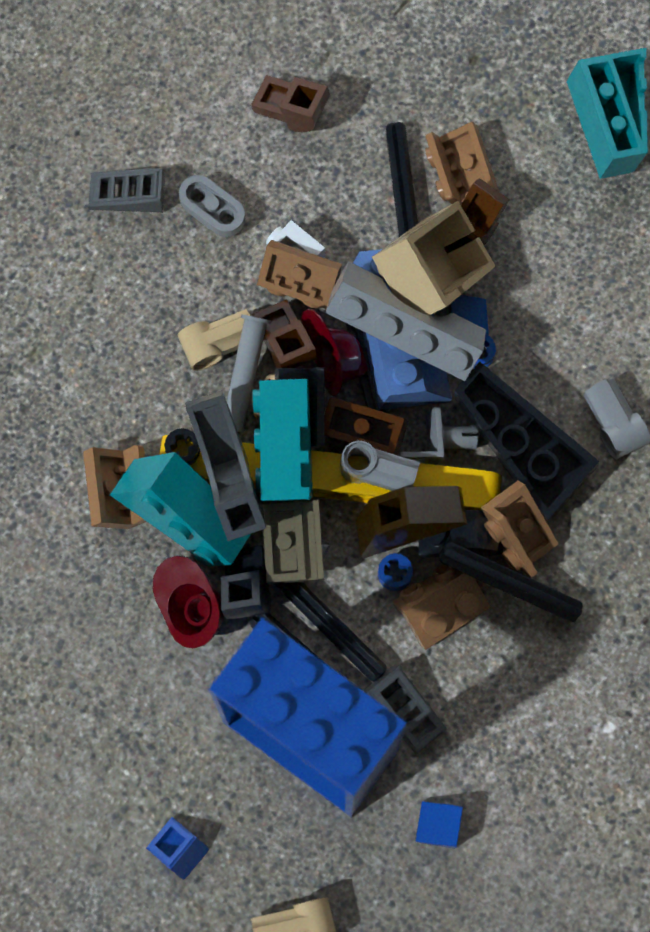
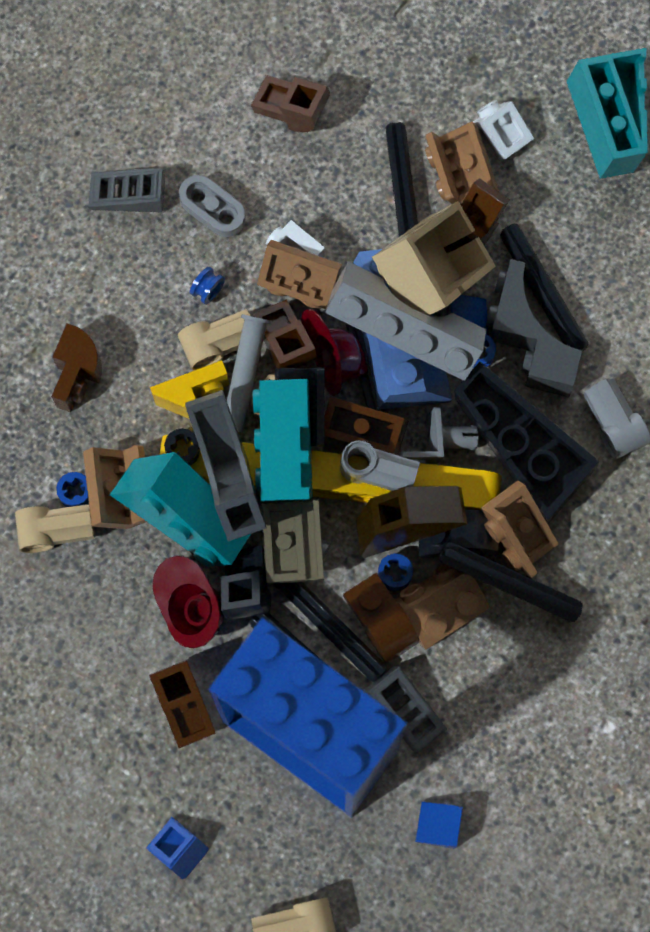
(43, 528): none -> tan piece
(72, 479): none -> blue bush
(78, 361): none -> reddish brown brick
(182, 703): none -> reddish brown brick
(187, 387): none -> yellow slope
(207, 285): none -> blue bush
(382, 618): none -> reddish brown brick
(503, 128): none -> white bracket
(544, 288): none -> black axle
(552, 364): none -> dark grey arch

